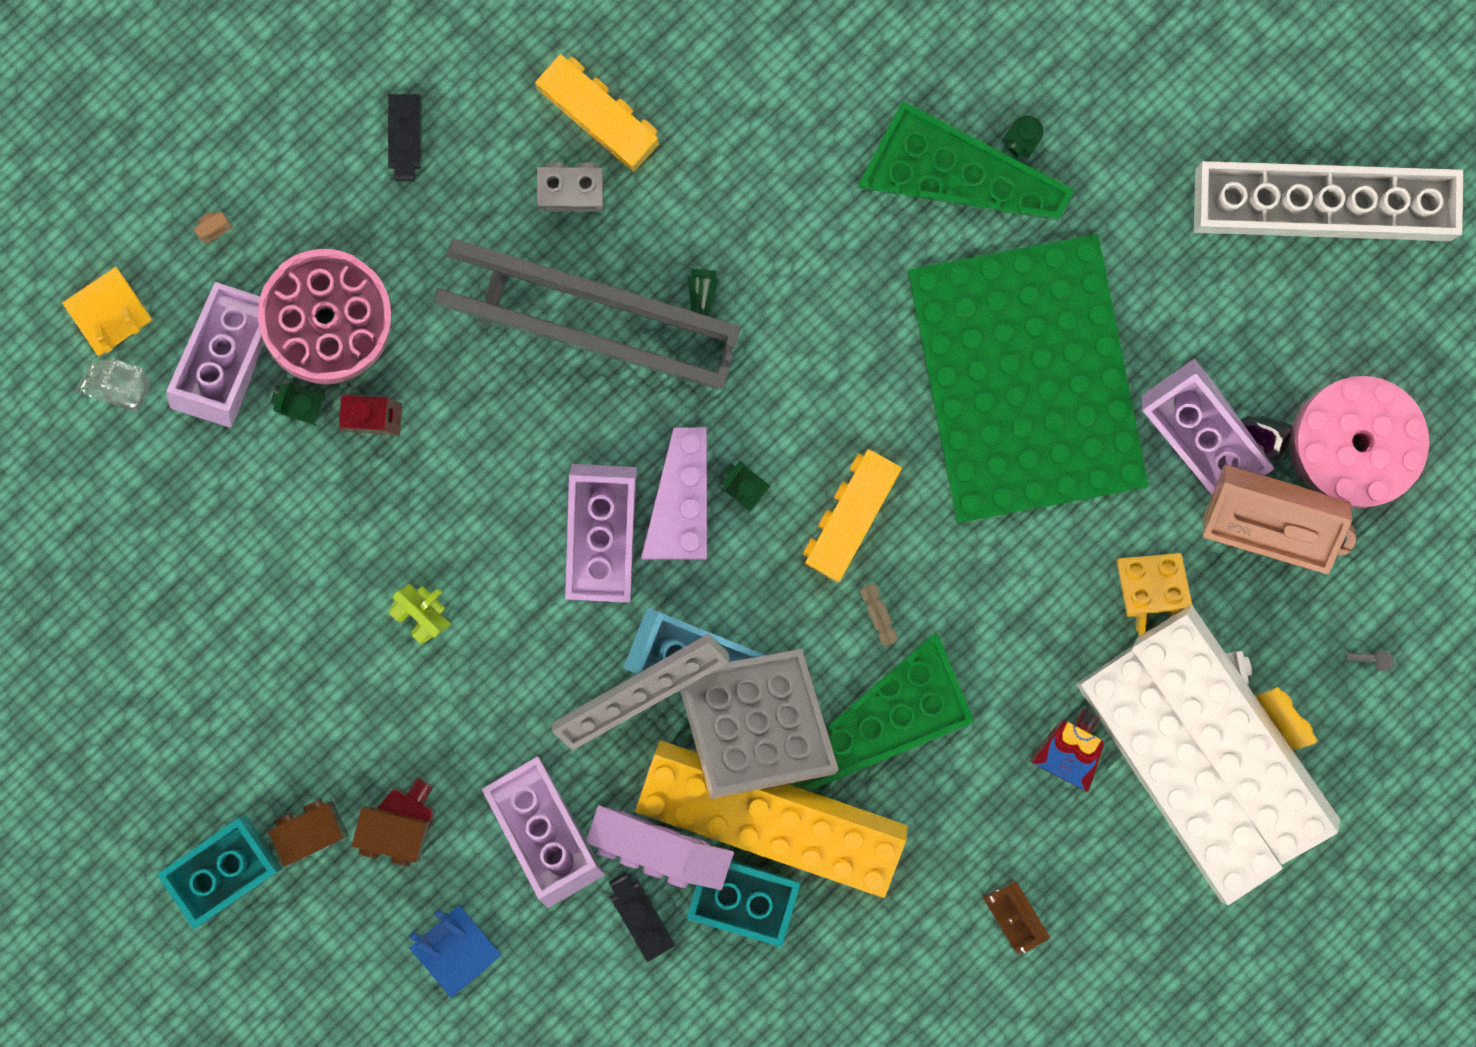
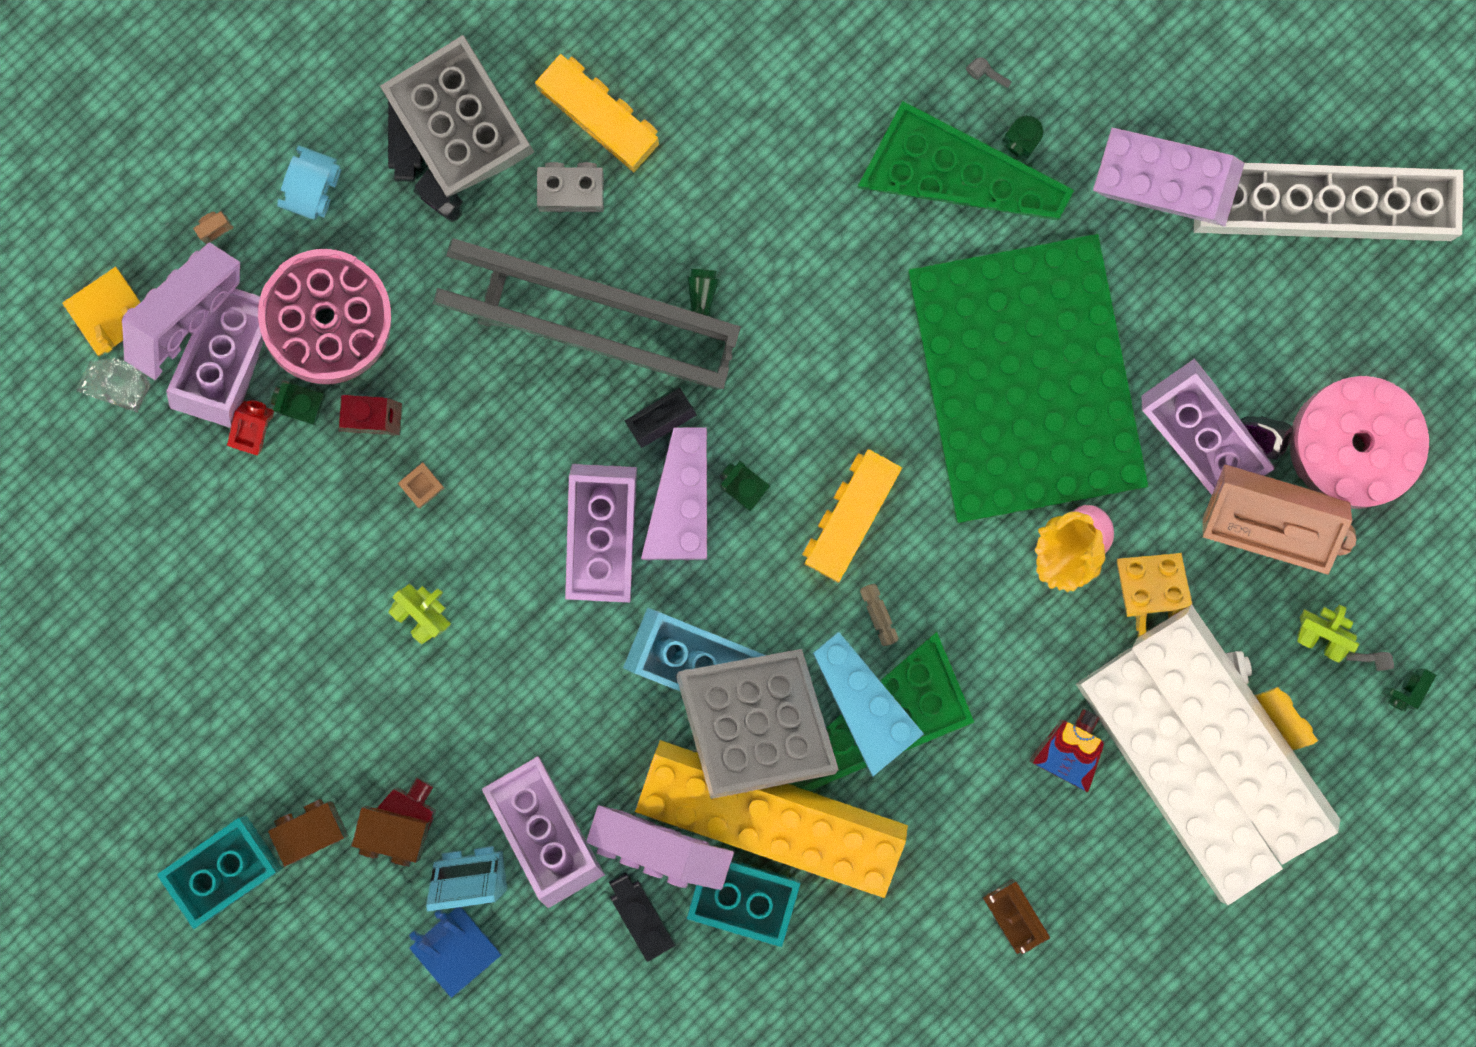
(177, 308): none -> lavender wedge
(249, 427): none -> red bracket
(308, 183): none -> medium azure brick
(421, 485): none -> medium nougat plate
(433, 195): none -> black rock
(457, 117): none -> light grey slope
(467, 879): none -> medium azure slope
(641, 692): light grey plate -> none
(660, 417): none -> black plate
(870, 711): none -> medium azure wedge
(980, 66): none -> dark grey hand
(1073, 547): none -> yellow hair
(1168, 176): none -> lavender brick
(1340, 639): none -> lime hips
(1416, 688): none -> dark green bracket

